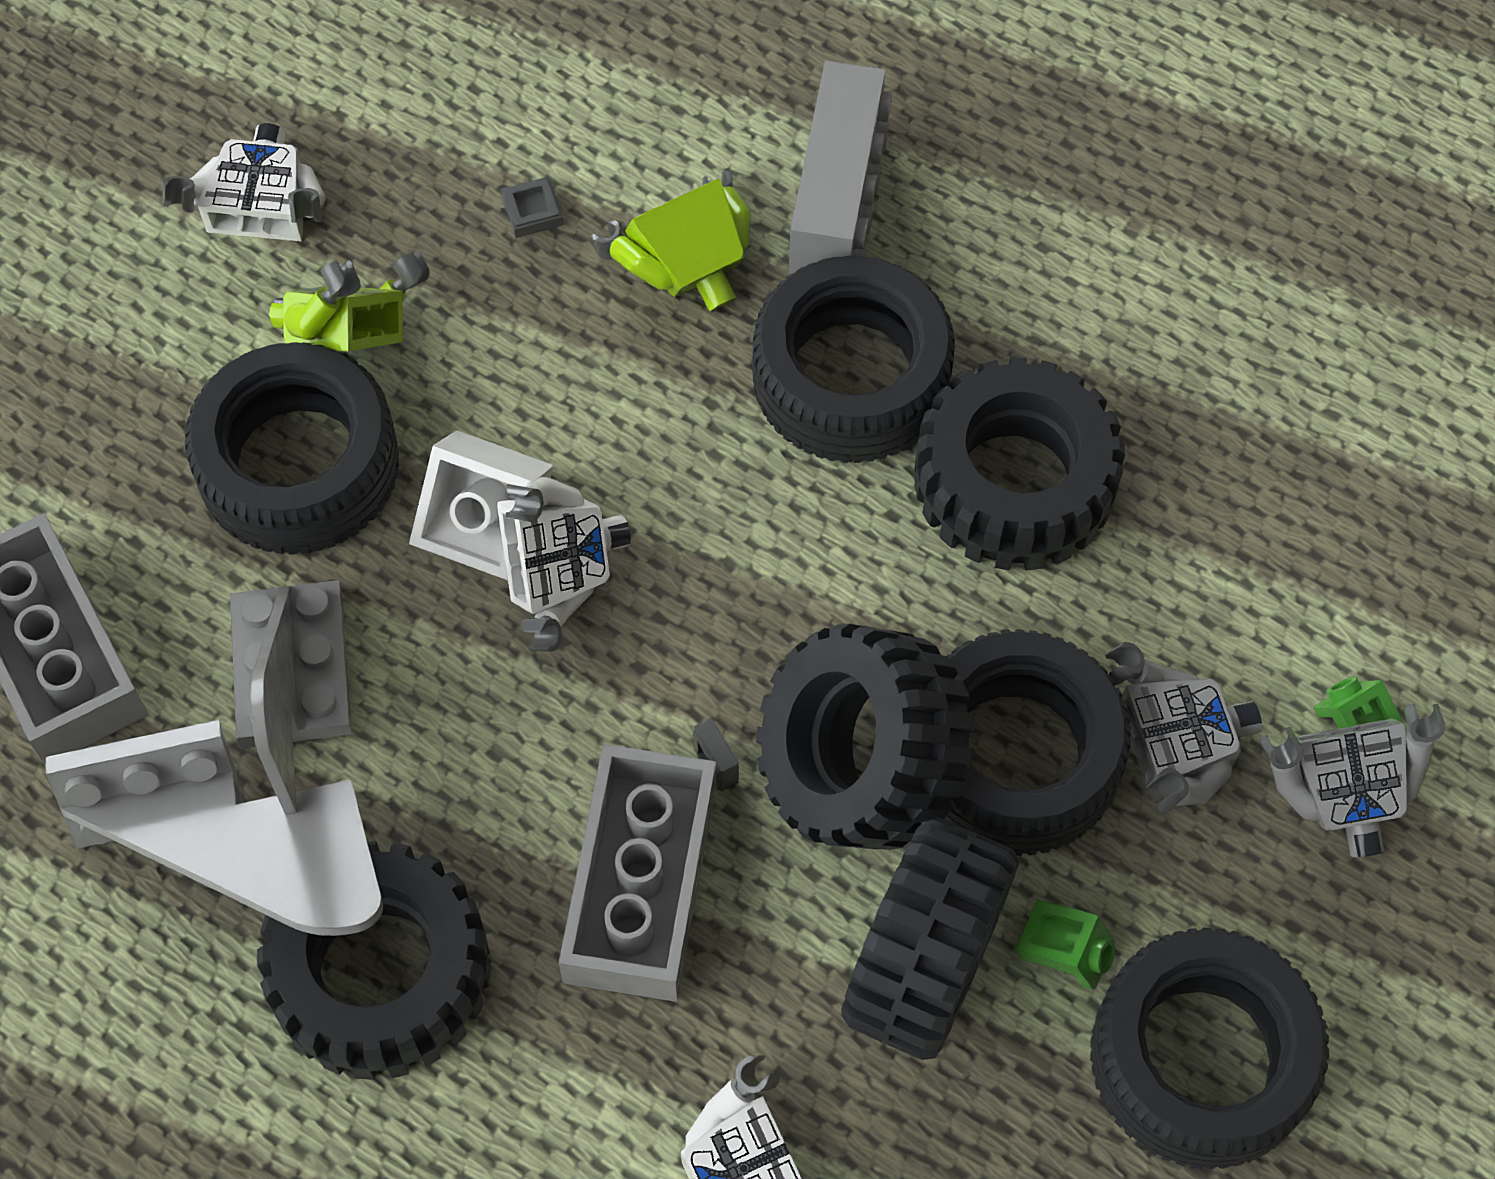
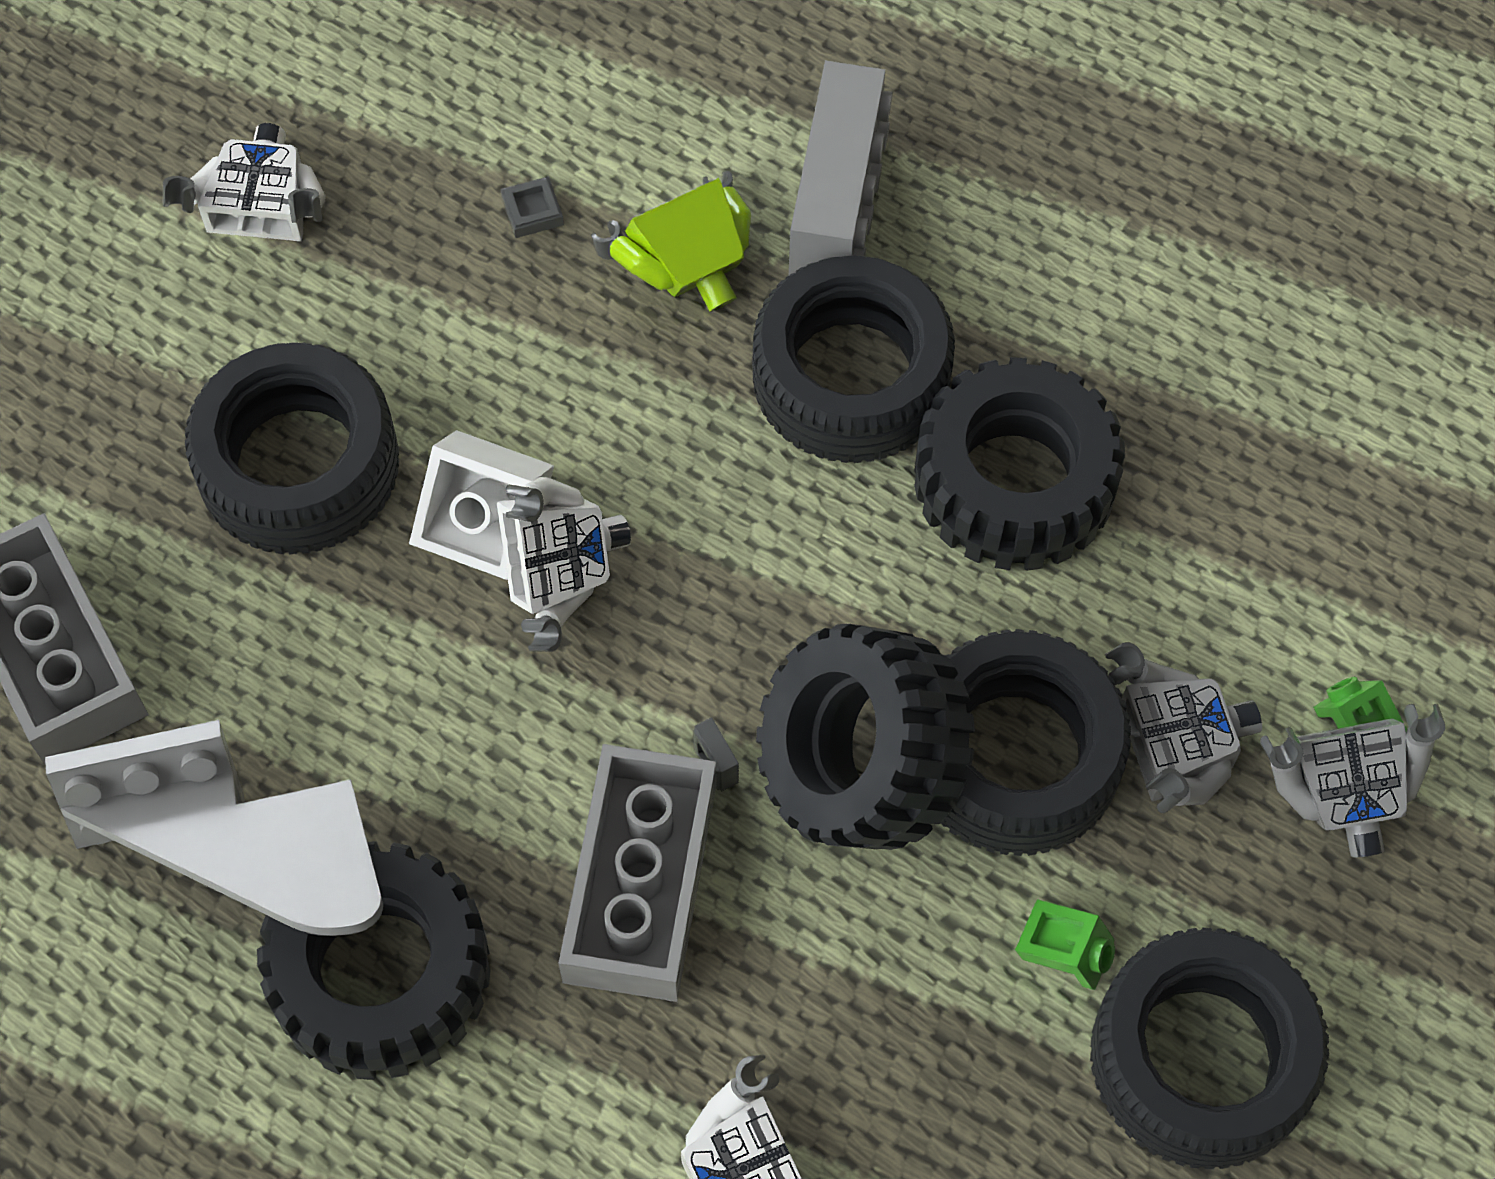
(289, 674): light grey piece -> none
(346, 314): lime torso -> none
(929, 938): black tyre -> none

